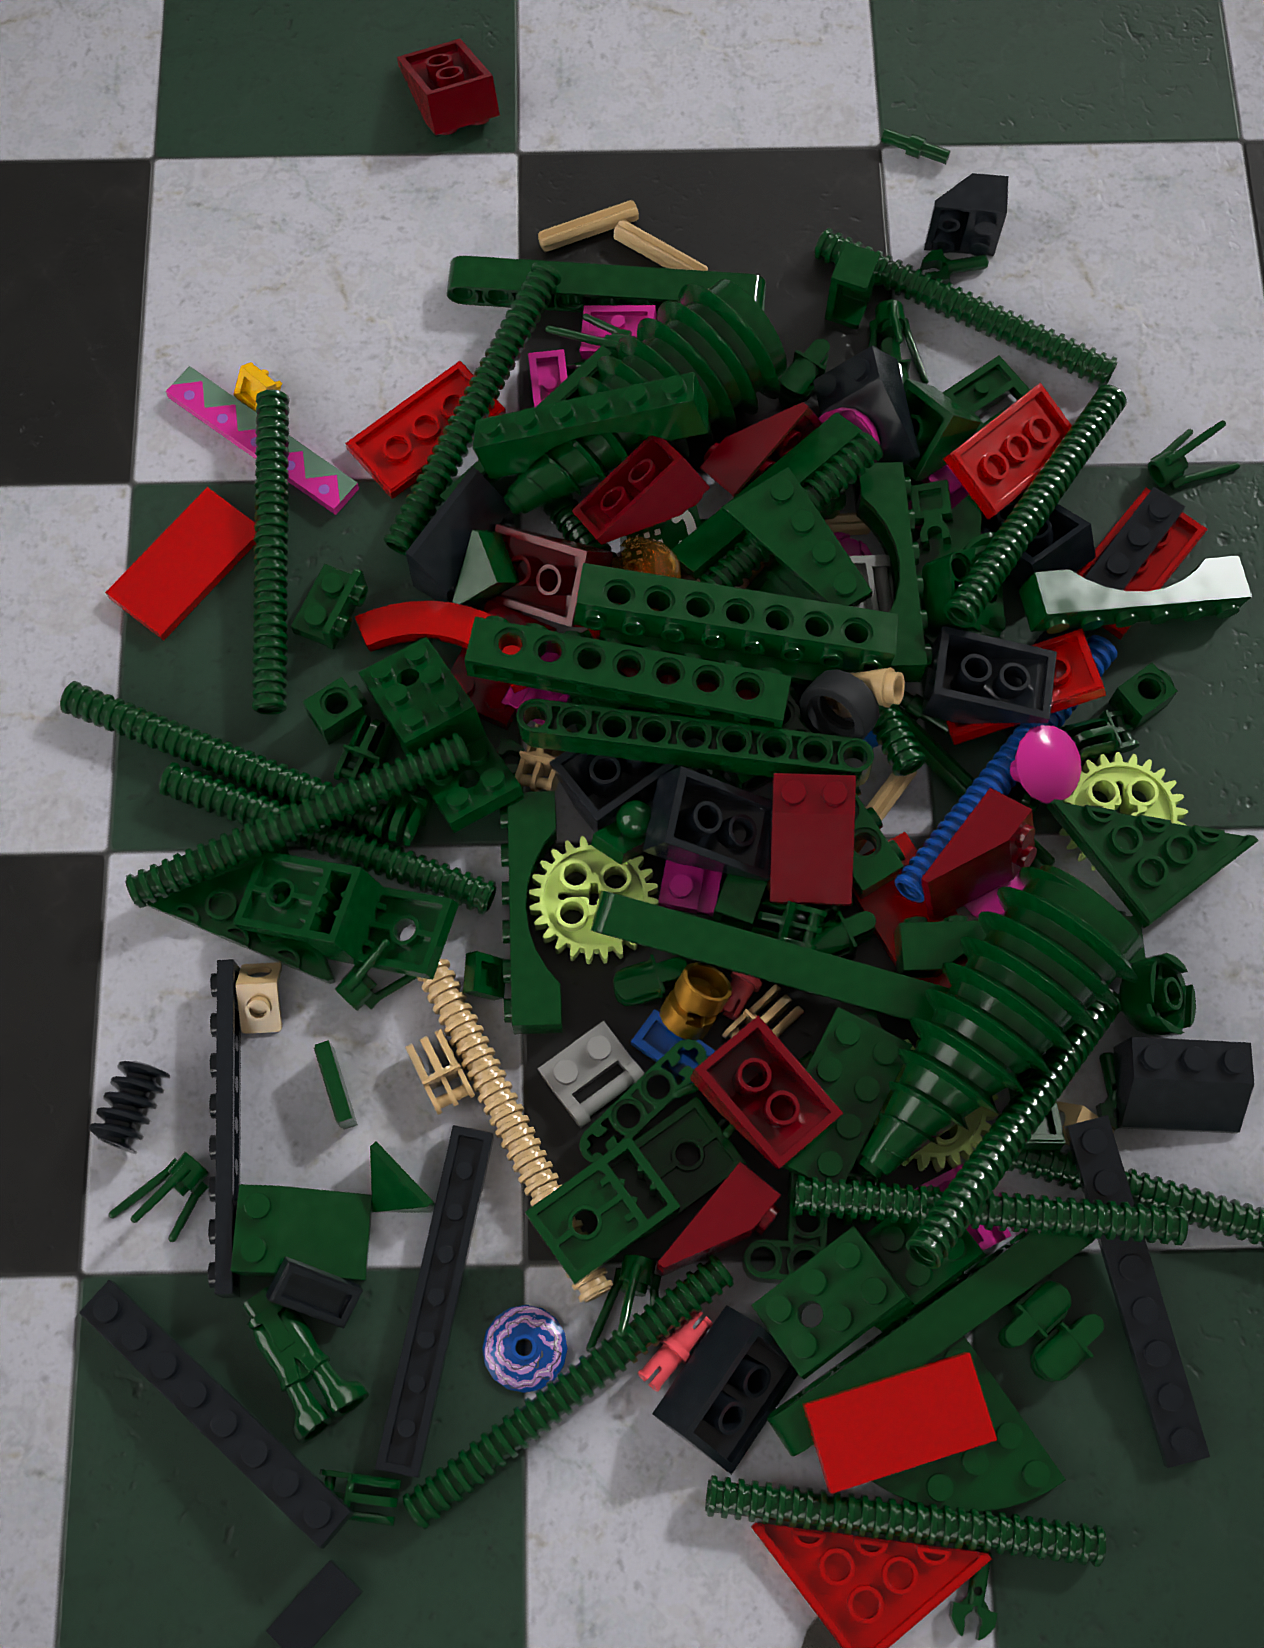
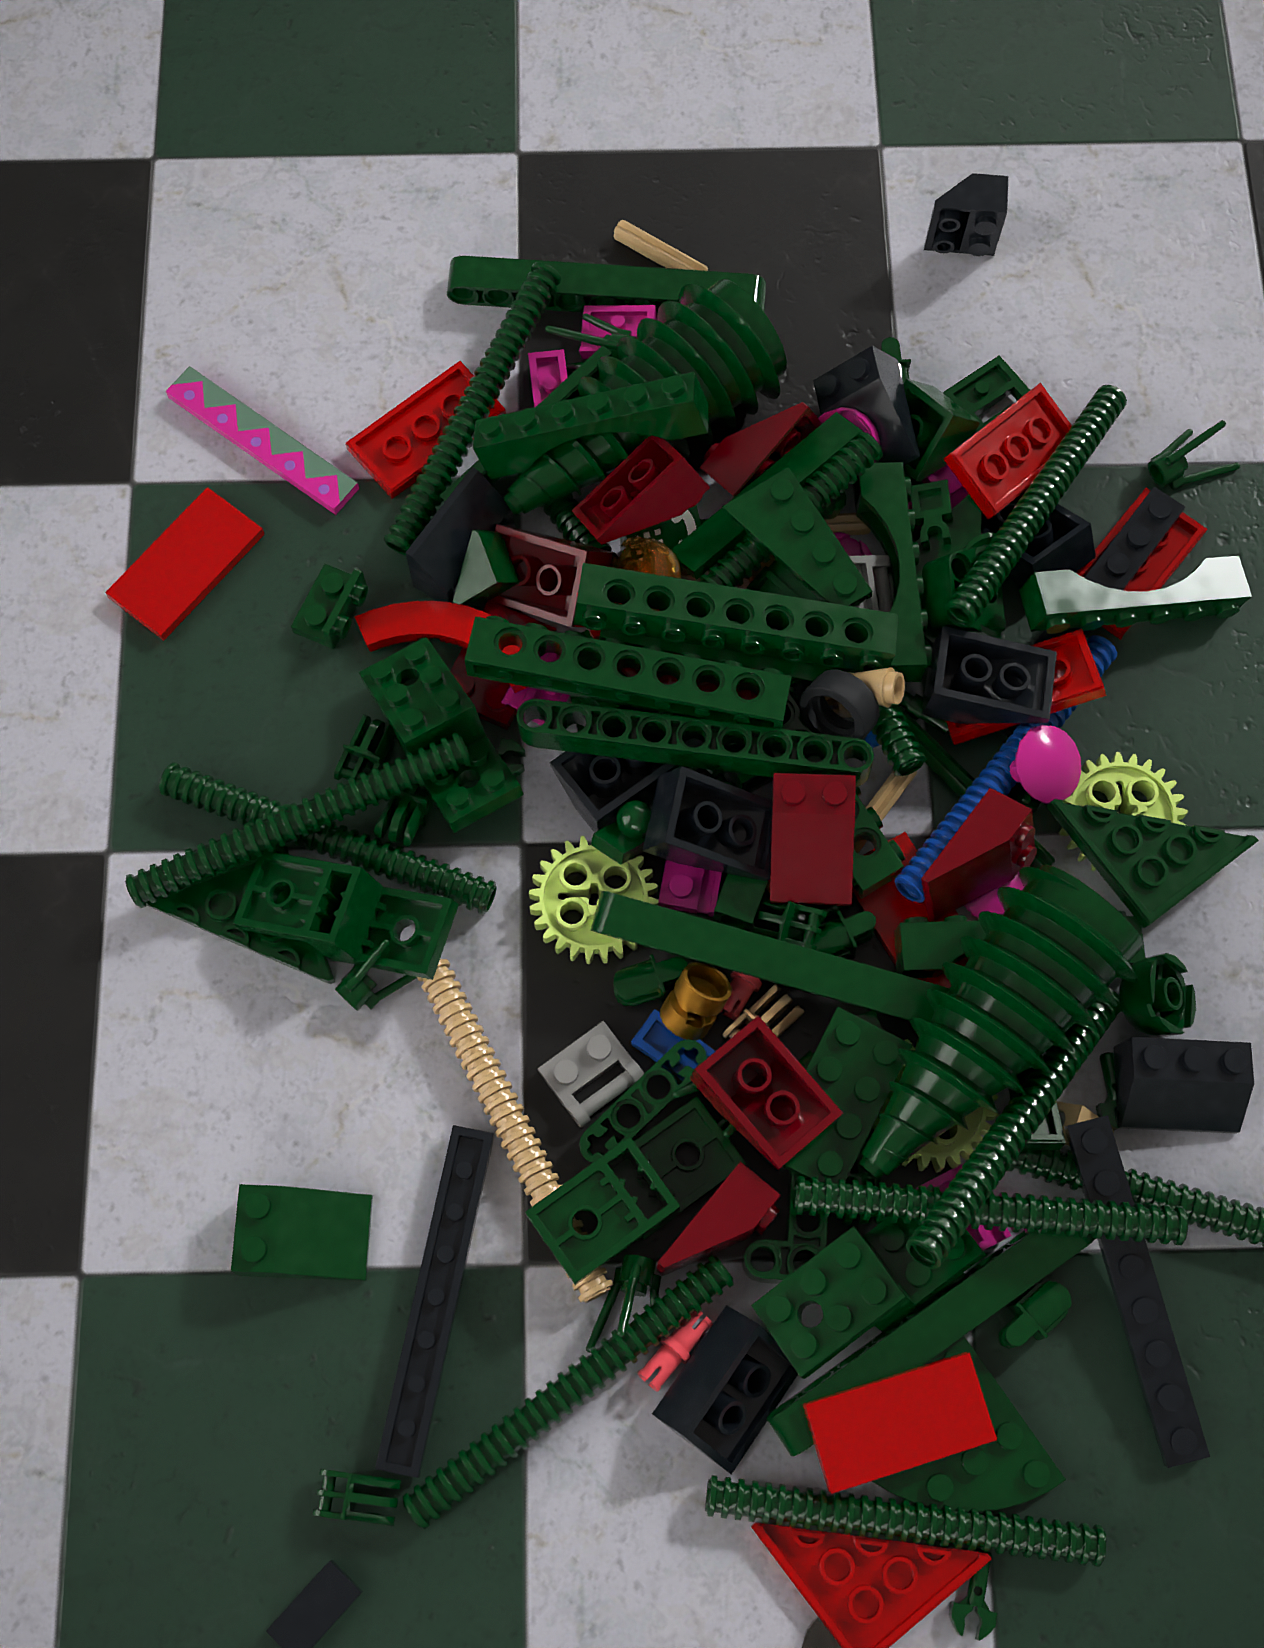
(128, 1104): black piece -> none
(183, 1176): dark green plant -> none
(203, 750): dark green piece -> none
(217, 1414): black plate -> none
(225, 1145): black plate -> none
(251, 382): yellow tile -> none
(259, 998): tan bracket -> none
(271, 553): dark green piece -> none
(296, 1360): dark green piece -> none
(314, 1292): black tile -> none
(335, 725): dark green brick -> none
(335, 1085): dark green tile -> none
(393, 1188): dark green slope -> none
(441, 1075): tan arm -> none
(450, 86): dark red slope -> none
(484, 976): dark green plate -> none
(529, 1371): dish -> none
(535, 992): dark green arch -> none
(537, 762): tan arm -> none
(587, 226): tan axle -> none
(797, 380): dark green arm -> none
(852, 285): dark green panel -> none
(891, 322): dark green plant -> none
(915, 146): dark green bar -> none
(948, 267): dark green bar -> none
(977, 313): dark green piece -> none
(1065, 1348): dark green arm -> none
(1102, 735): dark green arm -> none
(1137, 707): dark green brick -> none

